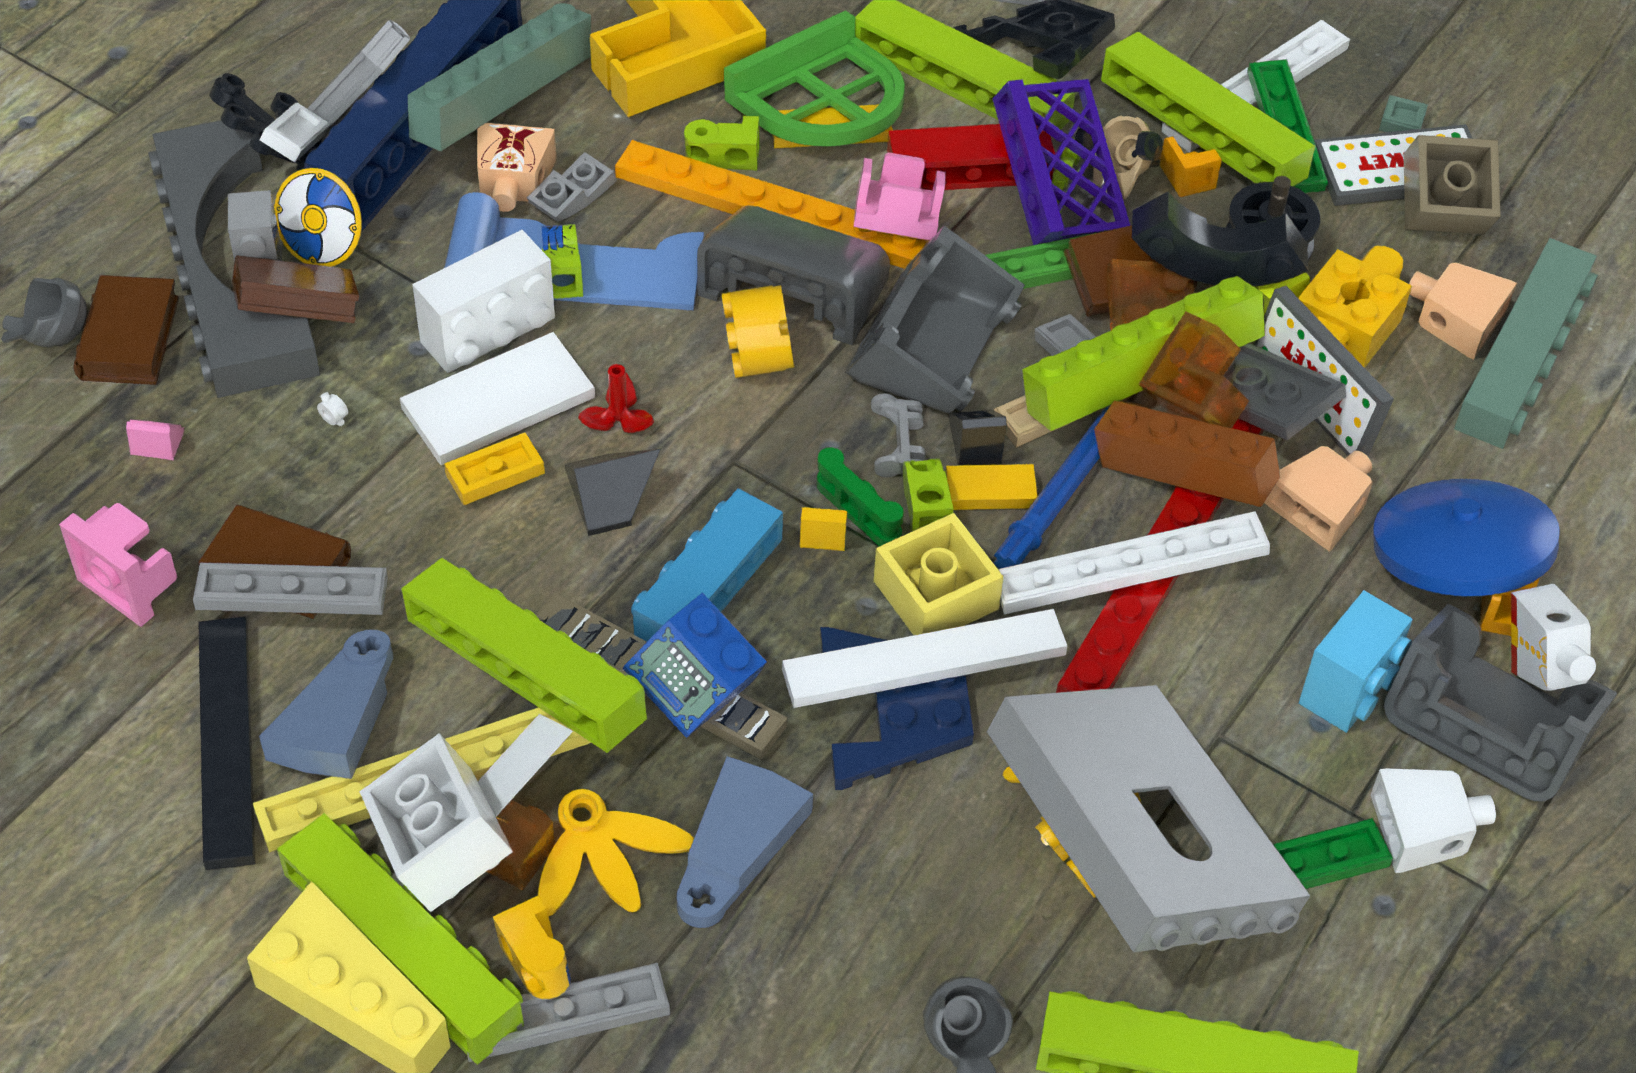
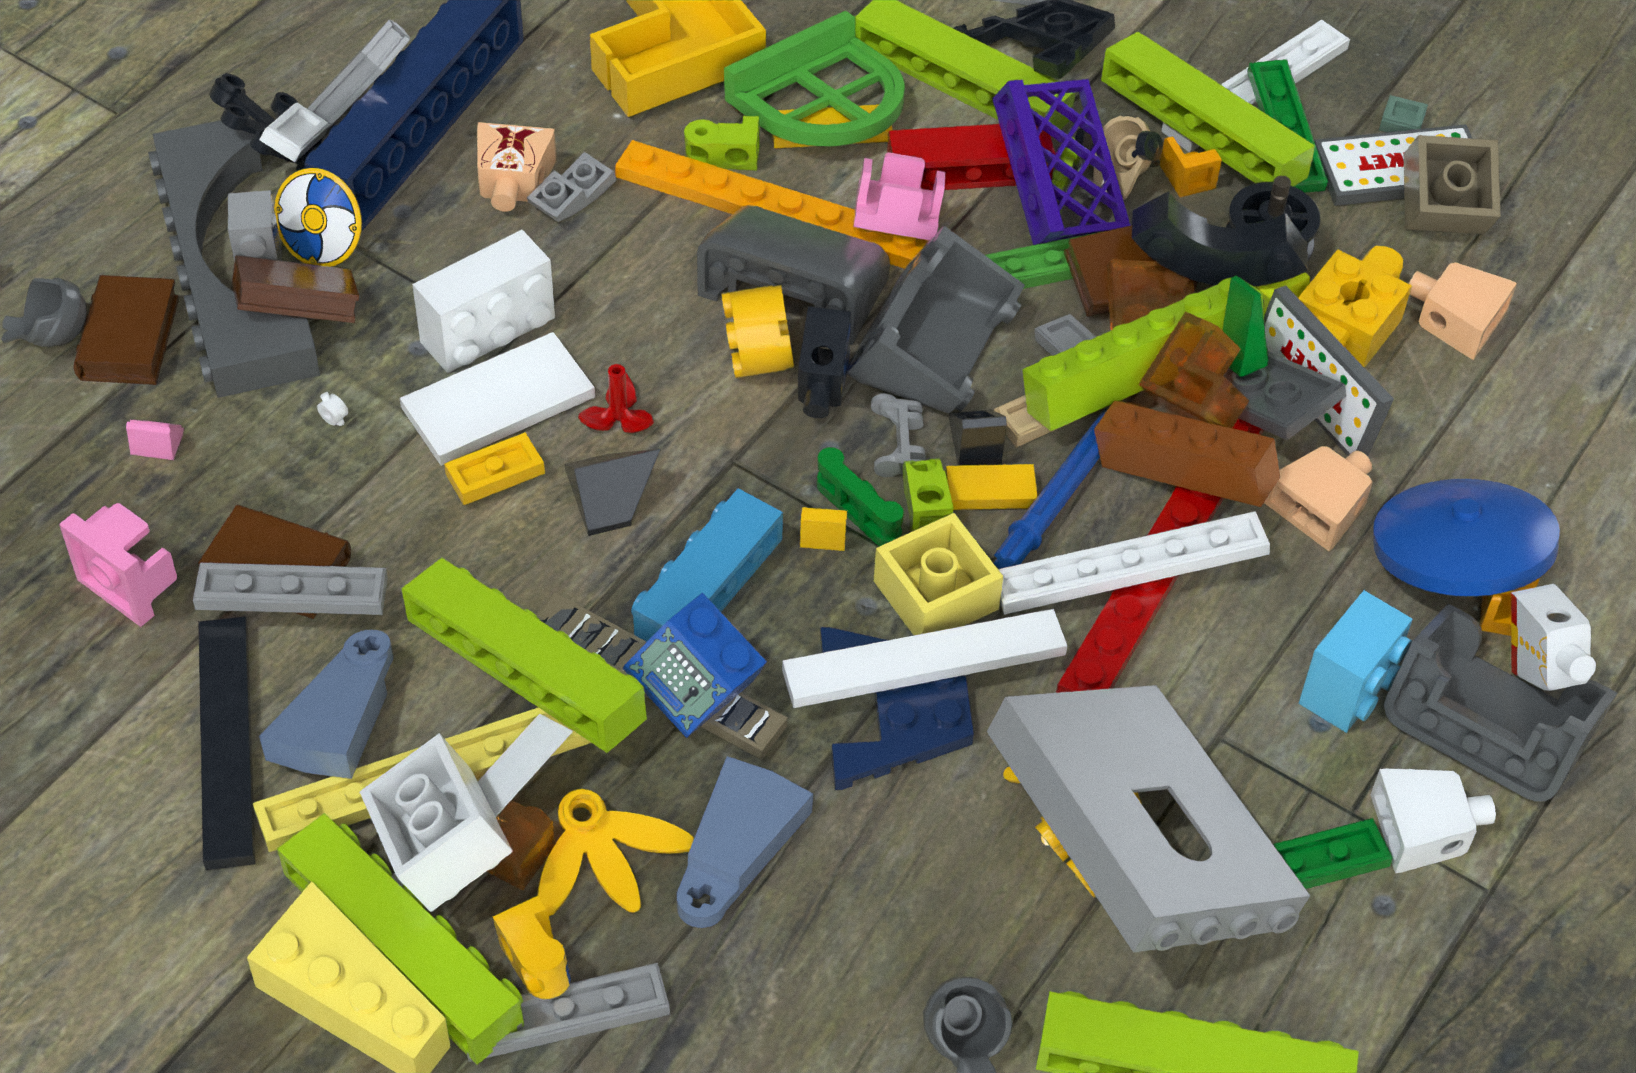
(499, 76): sand green brick -> none
(562, 249): lime leg -> none
(609, 273): medium blue door -> none
(823, 370): none -> black torso
(1245, 327): none -> green slope
(1525, 344): sand green brick -> none

